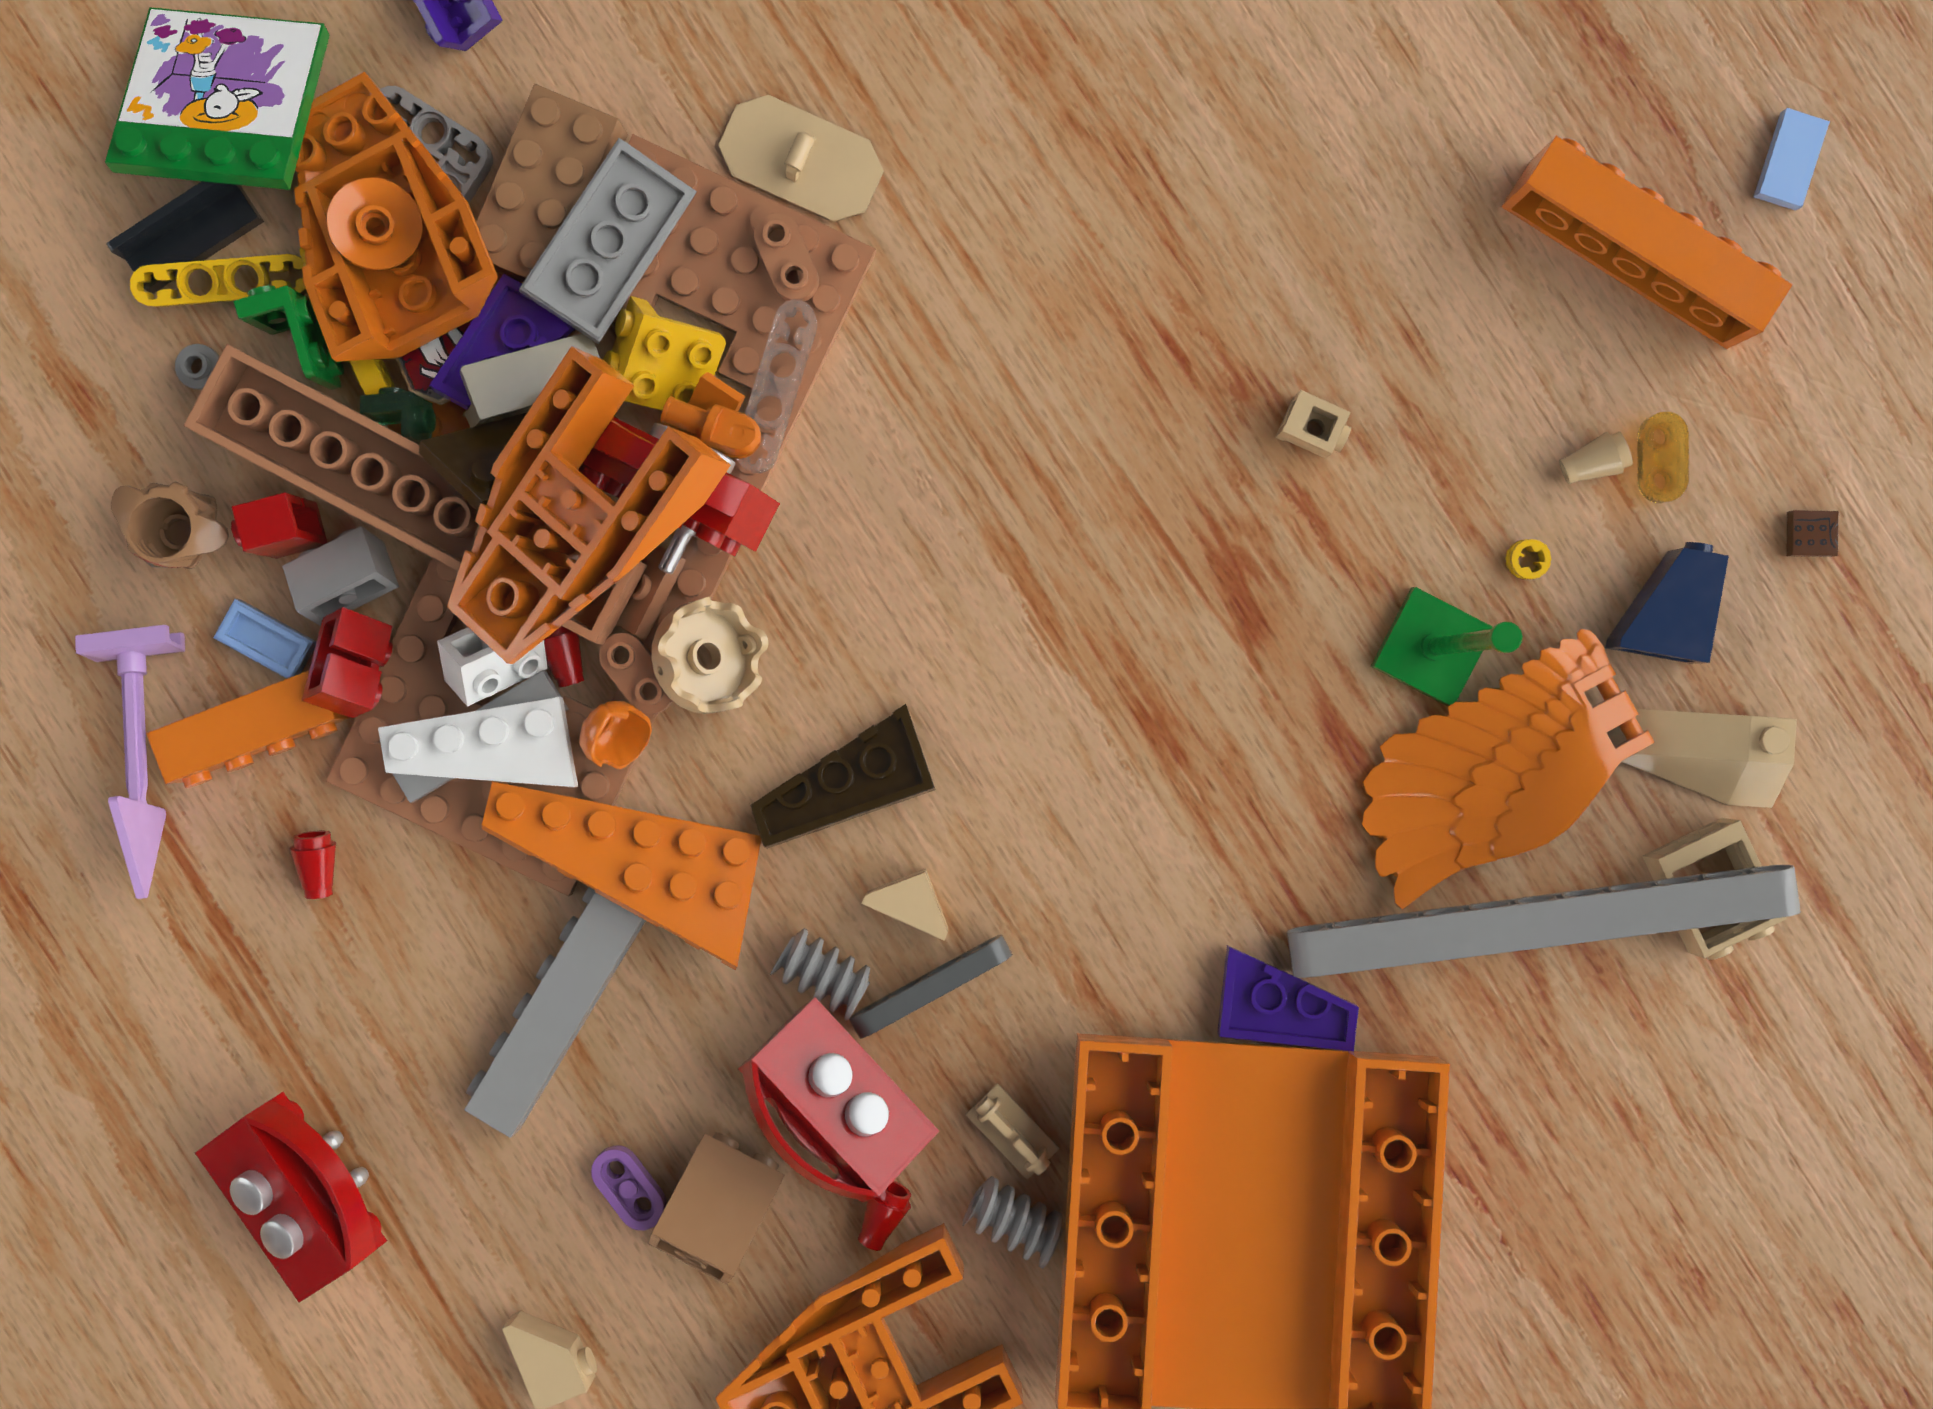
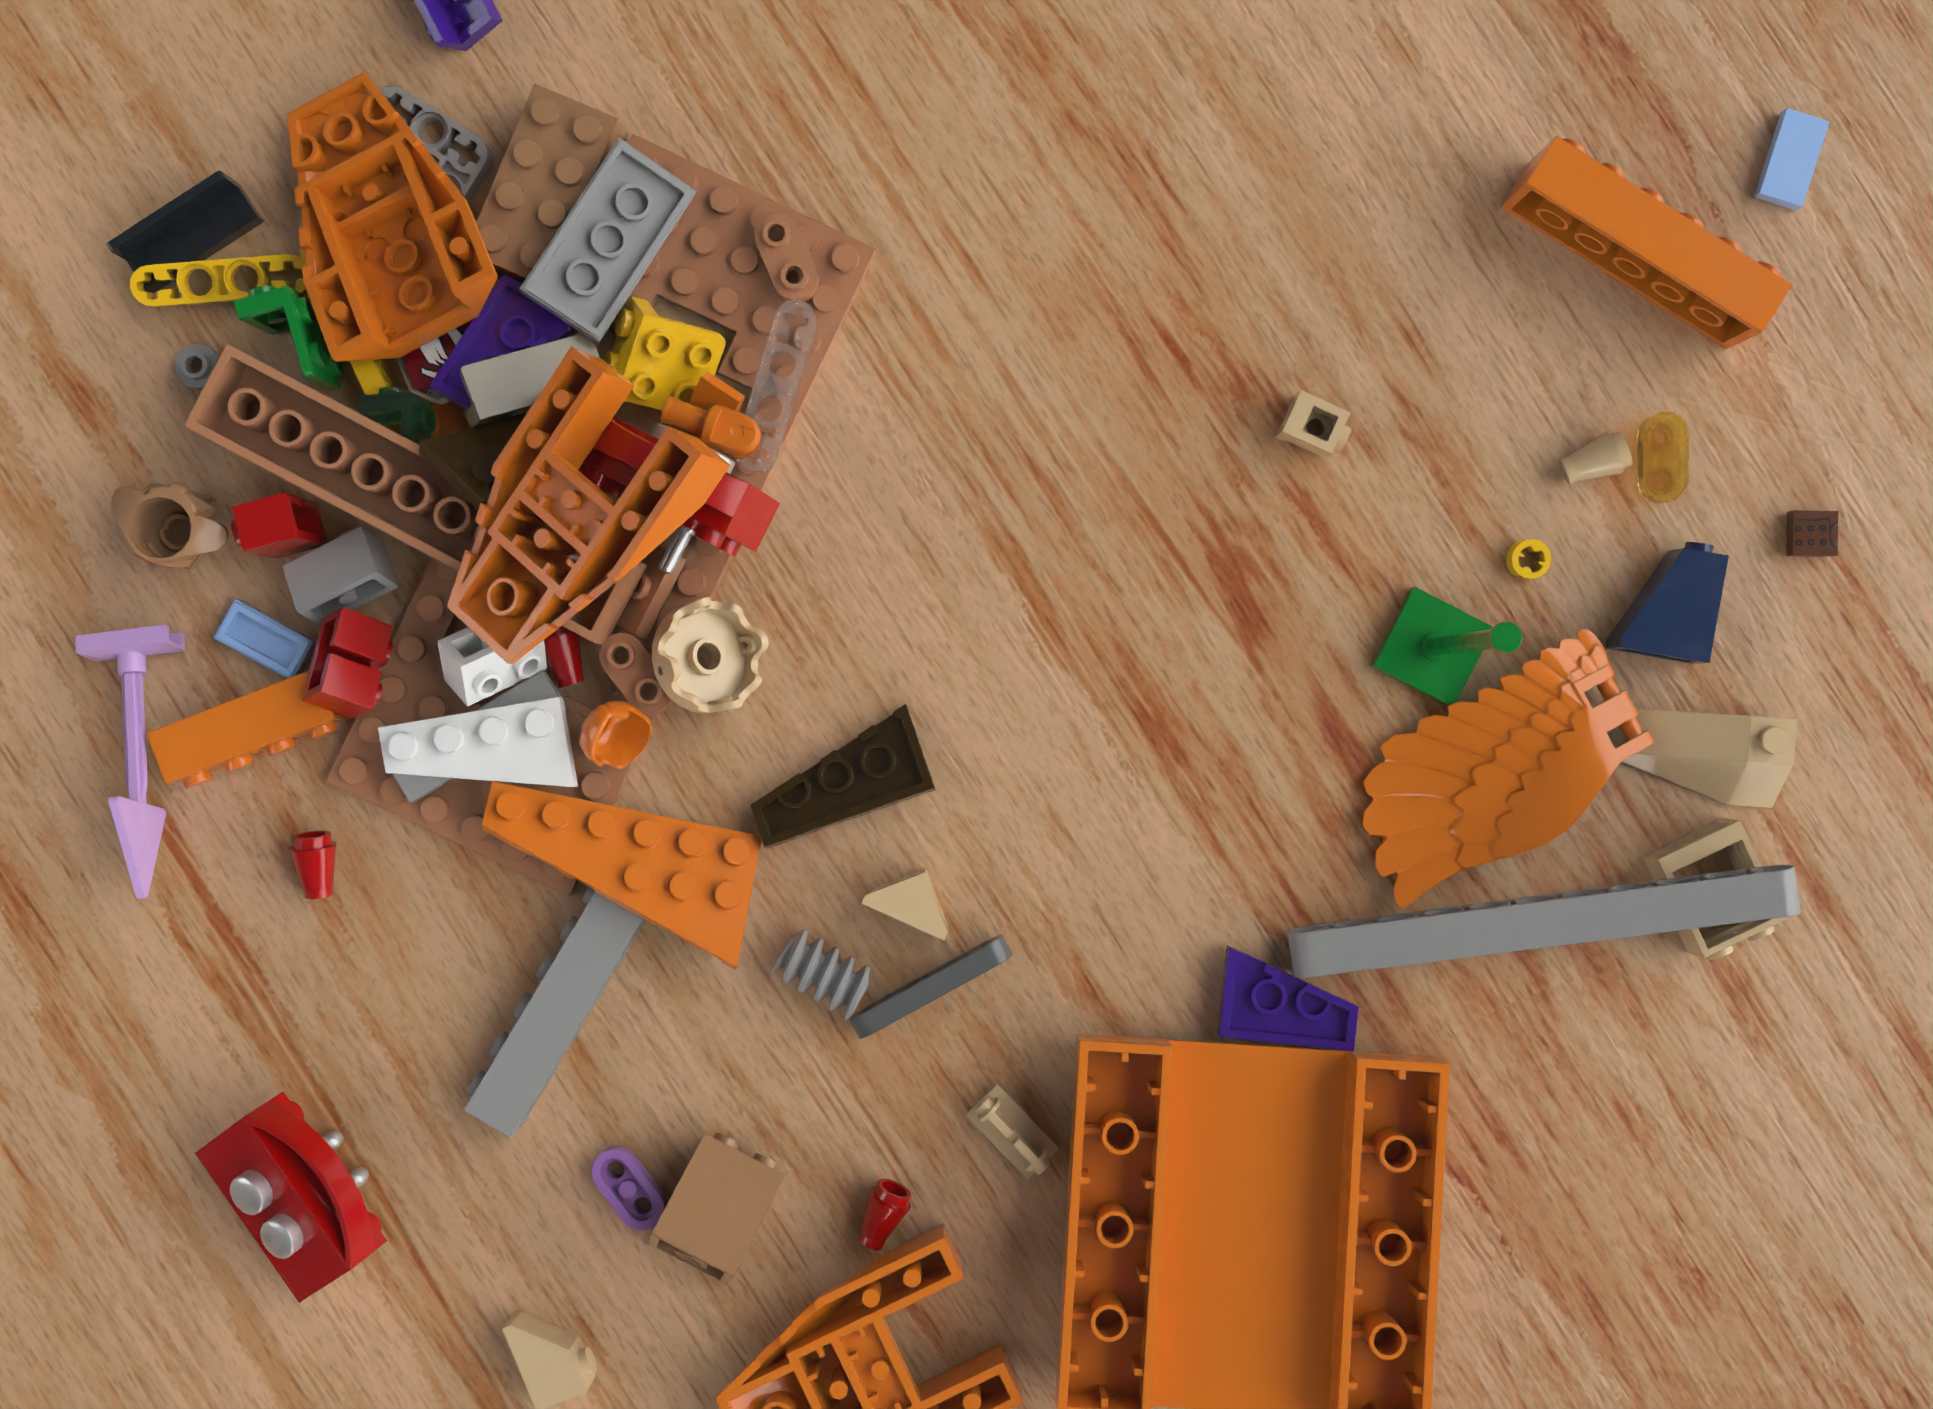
(218, 98): plate -> none
(377, 201): orange dish -> none
(801, 158): tan shield -> none
(834, 1105): piece -> none
(1016, 1220): light grey piece -> none

